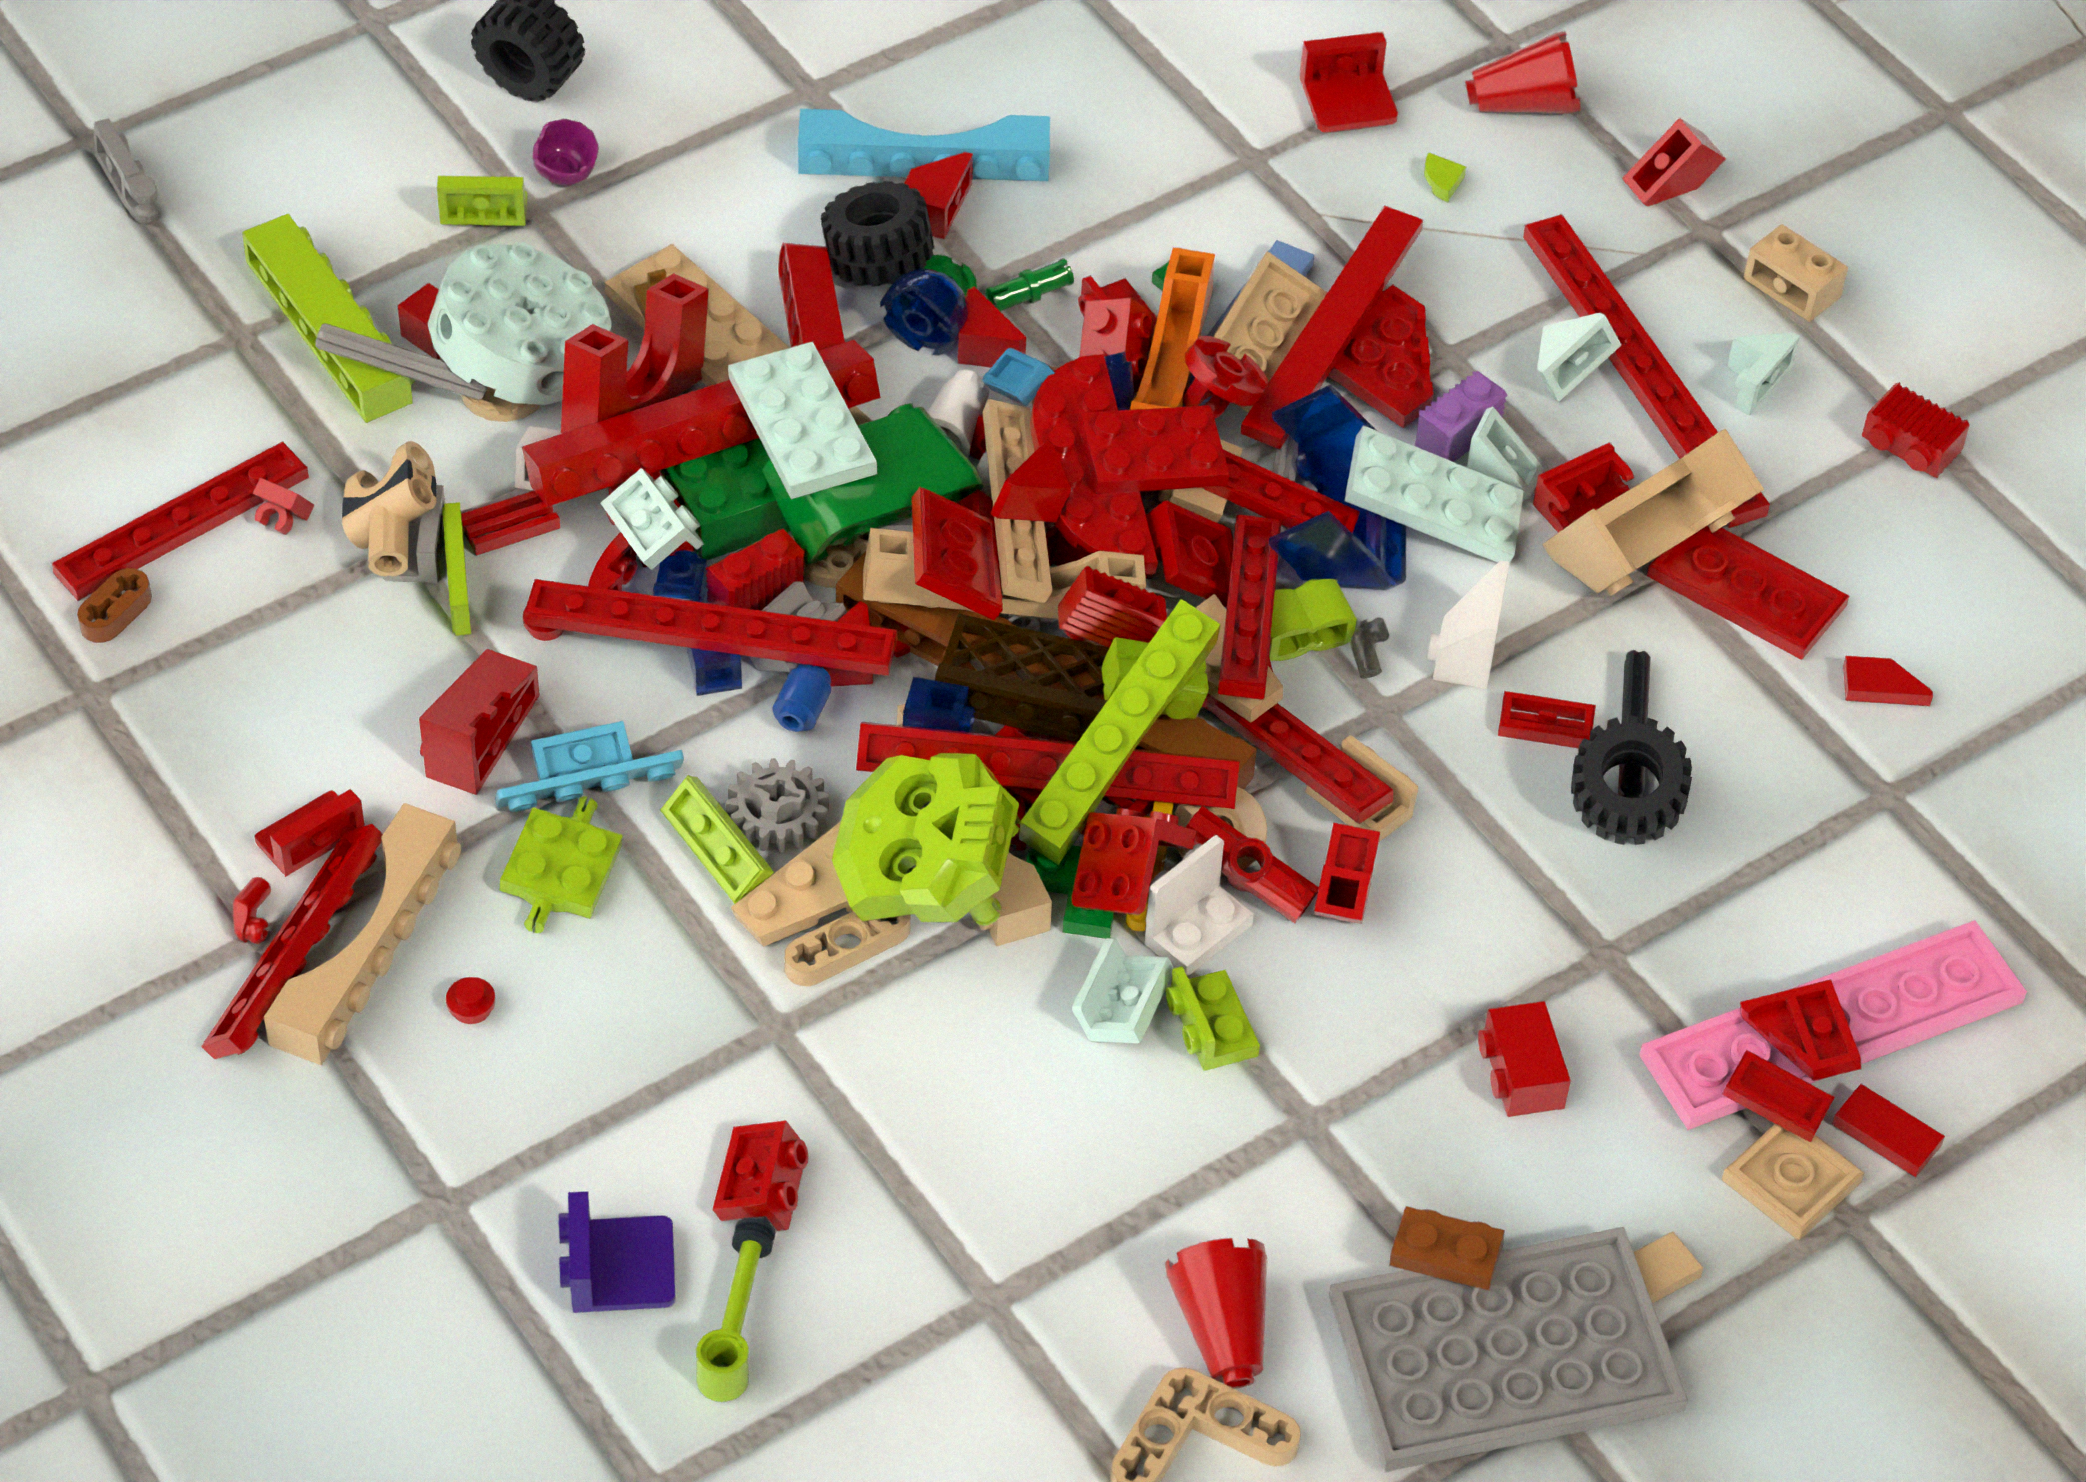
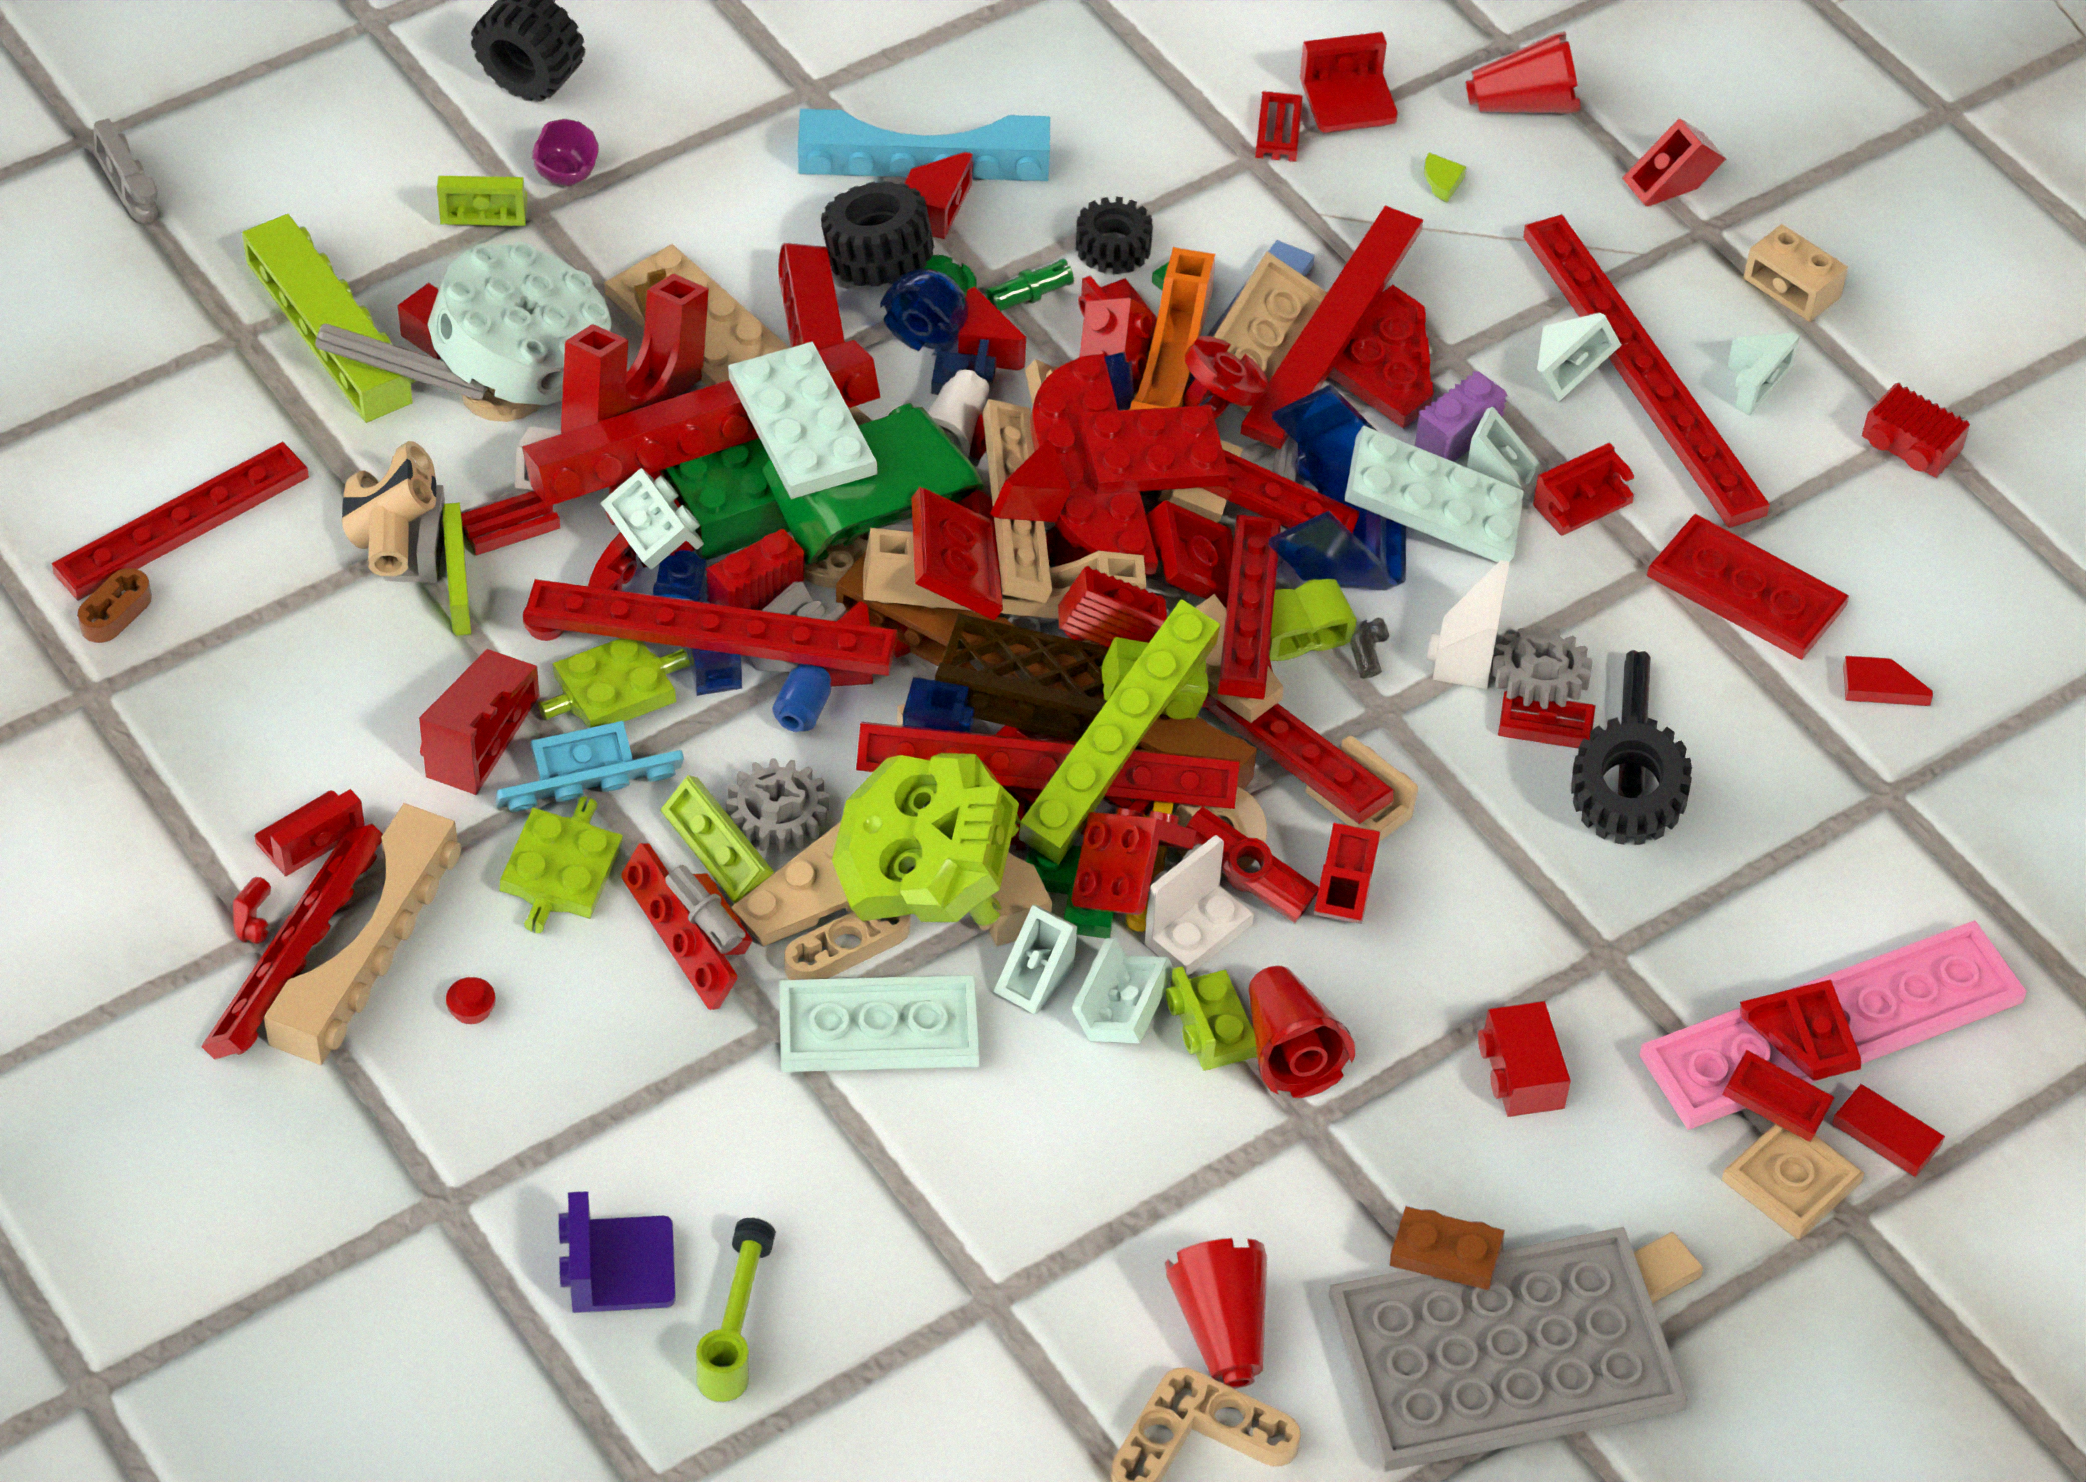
(280, 501): tile -> none
(613, 683): none -> lime plate
(687, 942): none -> red bracket
(705, 909): none -> light grey axle
(761, 1174): red bracket -> none
(878, 1023): none -> light aqua plate
(949, 363): none -> dark blue bracket
(1017, 376): dark azure tile -> none
(1038, 960): none -> light aqua slope
(1114, 218): none -> black tyre
(1277, 147): none -> red tile
(1296, 1035): none -> red cone
(1541, 667): none -> light grey gear
(1656, 515): tan windscreen -> none

